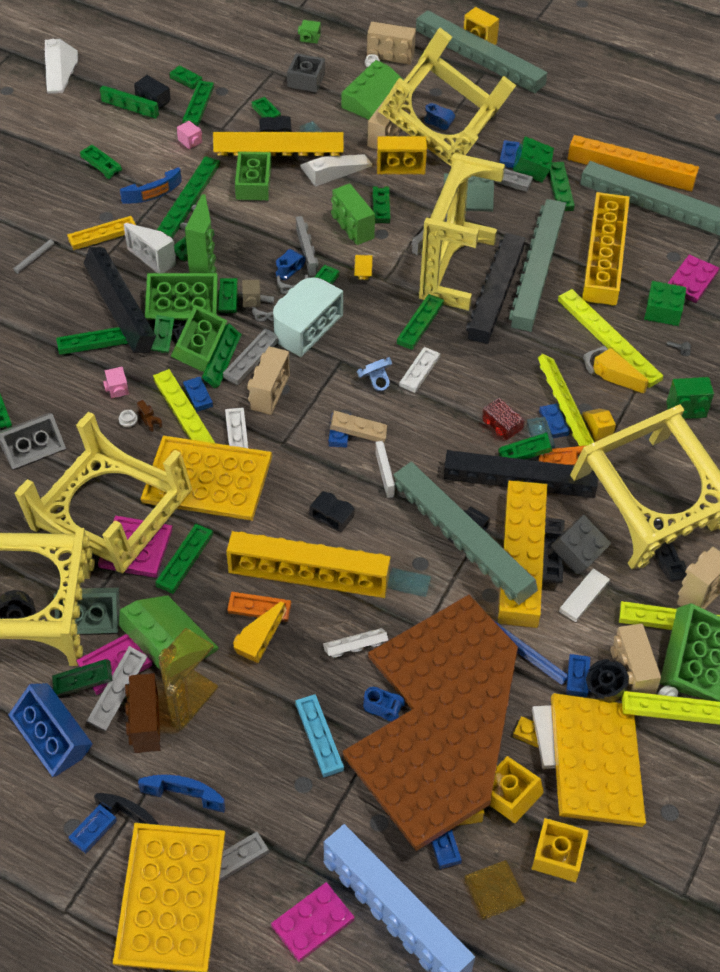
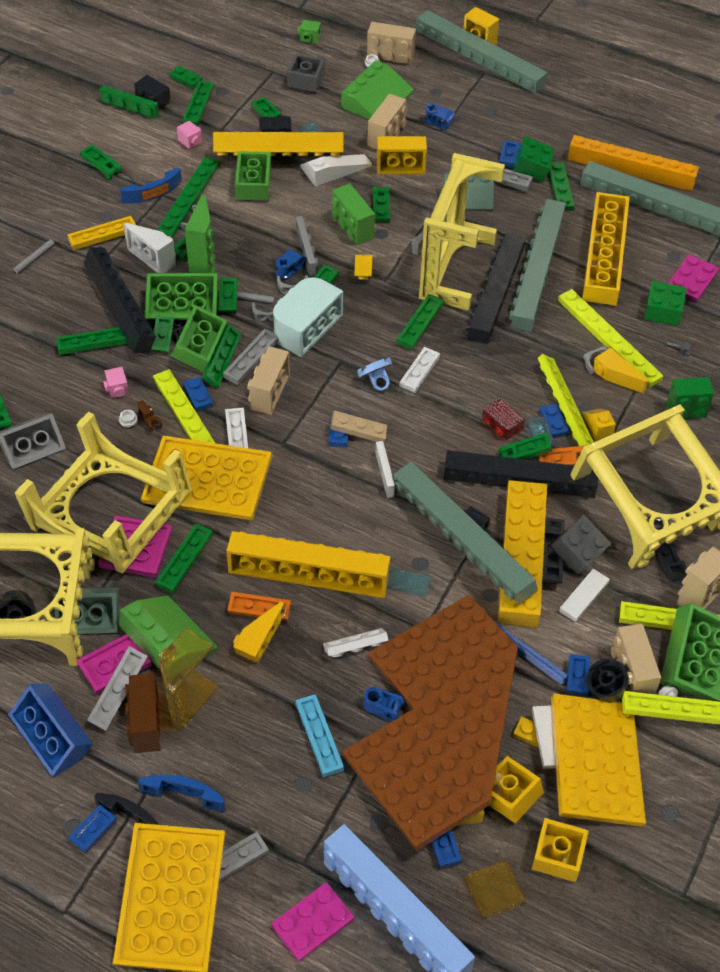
(59, 62): white wedge -> none
(82, 677): dark green plate -> none
(251, 293): dark tan brick -> none
(330, 510): black brick -> none
(403, 89): light yellow arch -> none

